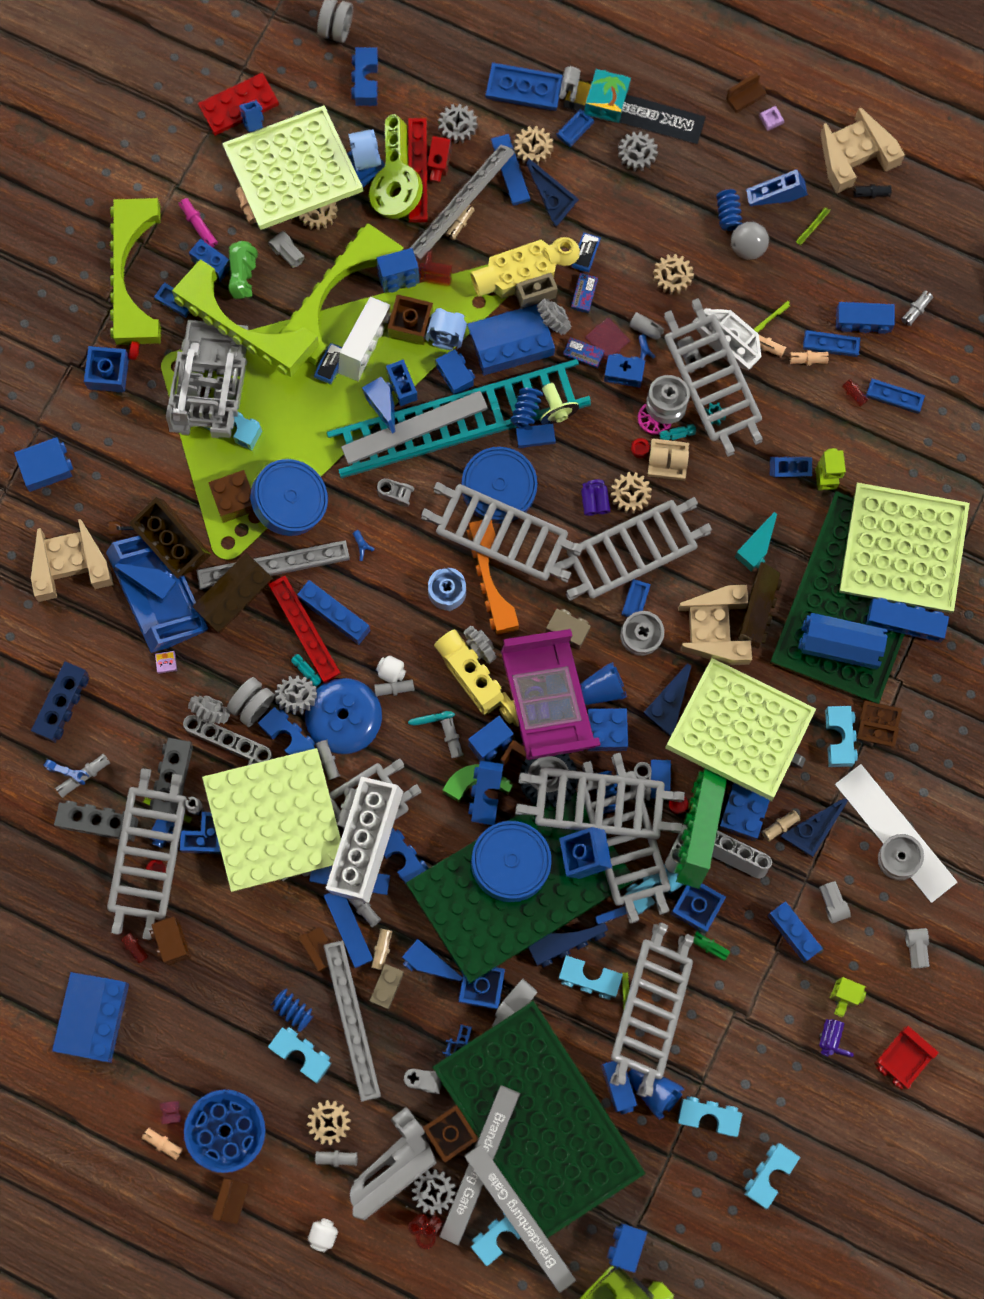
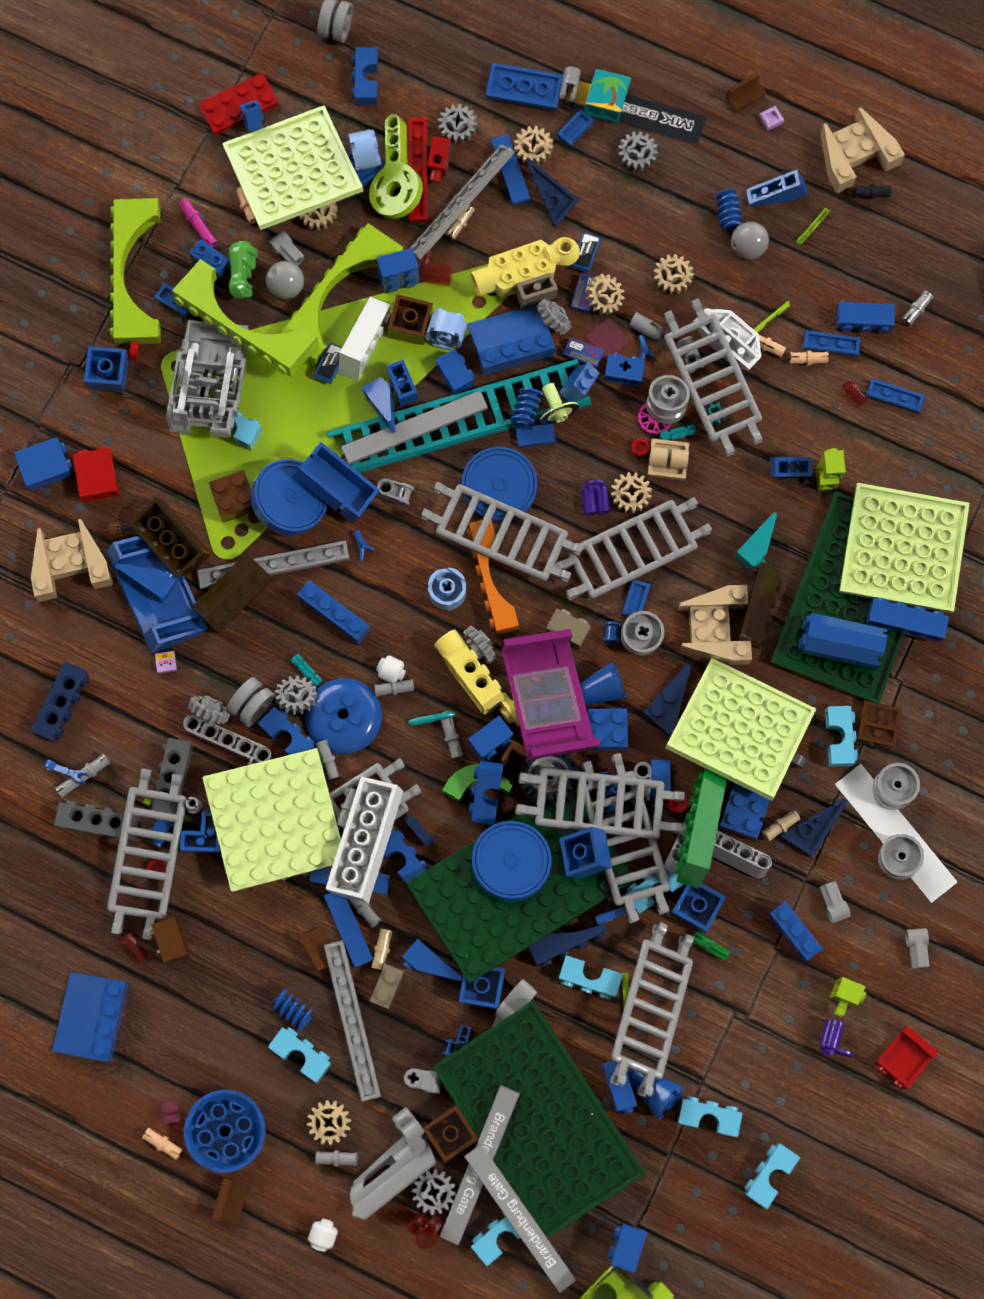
(96, 474): none -> red panel
(285, 280): none -> light grey piece
(304, 629): red plate -> none
(336, 482): none -> blue piece
(418, 830): none -> dark blue beam
(579, 382): none -> blue brick
(611, 294): none -> tan gear
(612, 632): none -> blue bush
(896, 775): none -> light grey wheel

